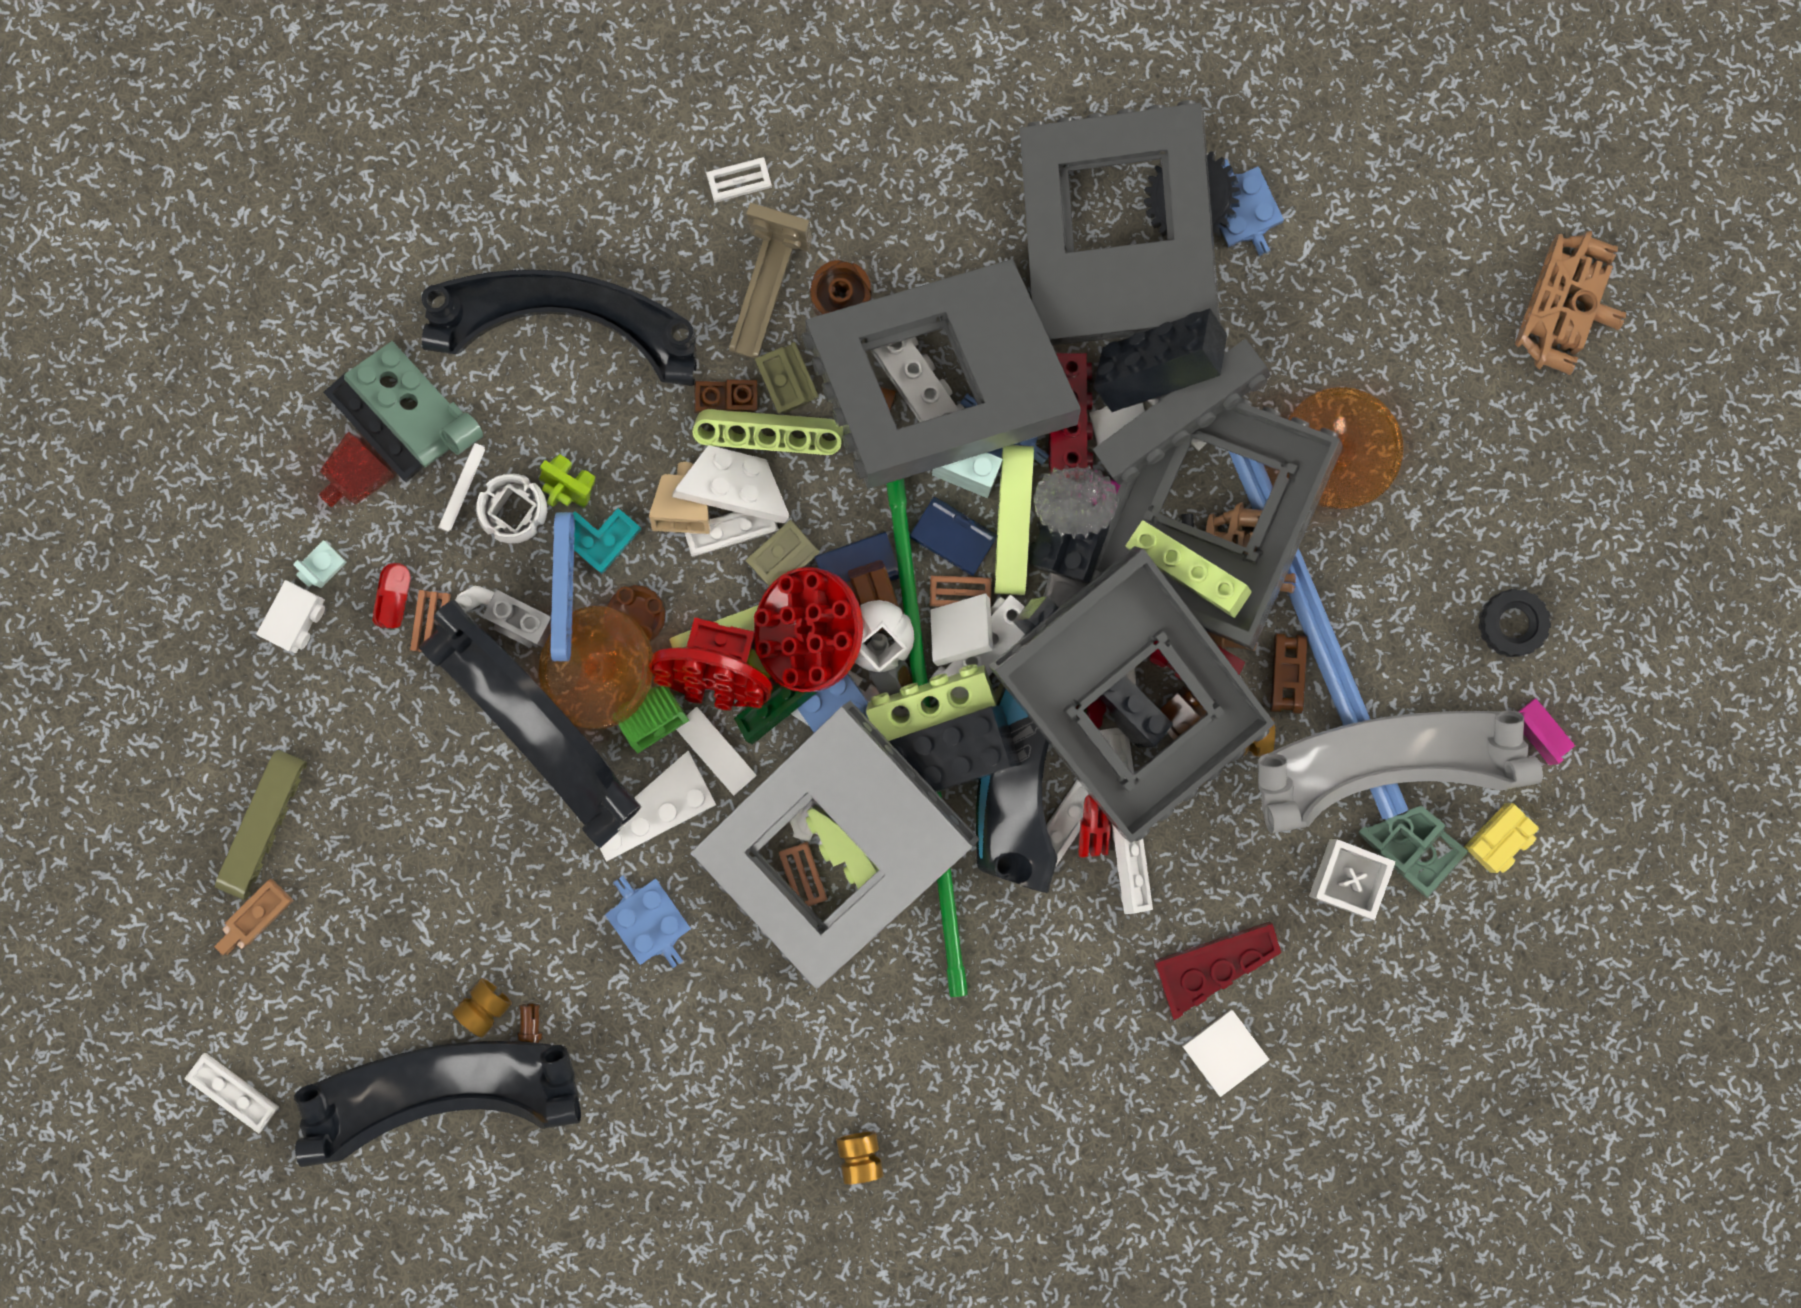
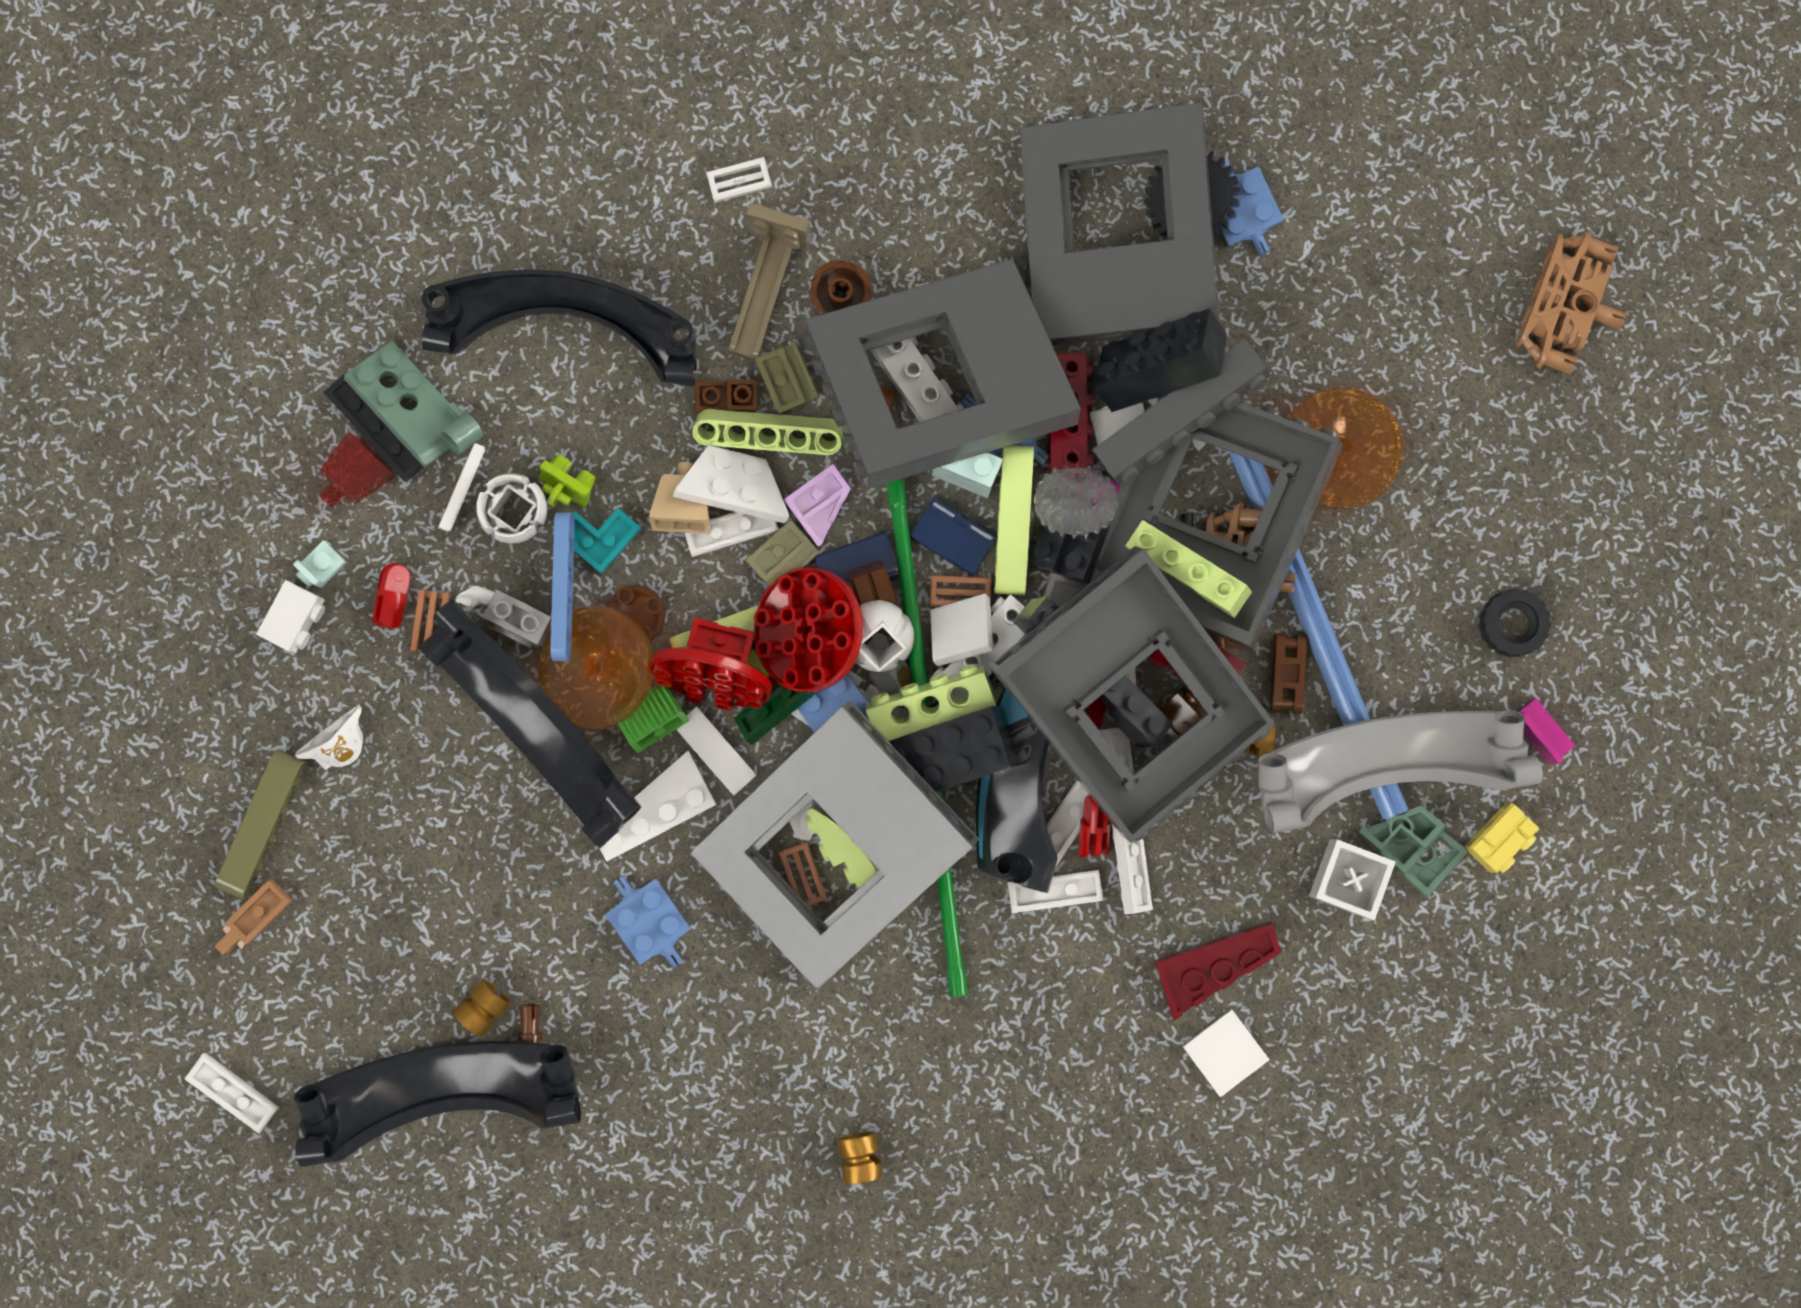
(336, 748): none -> white hat
(818, 502): none -> lavender wing
(1063, 891): none -> white tile

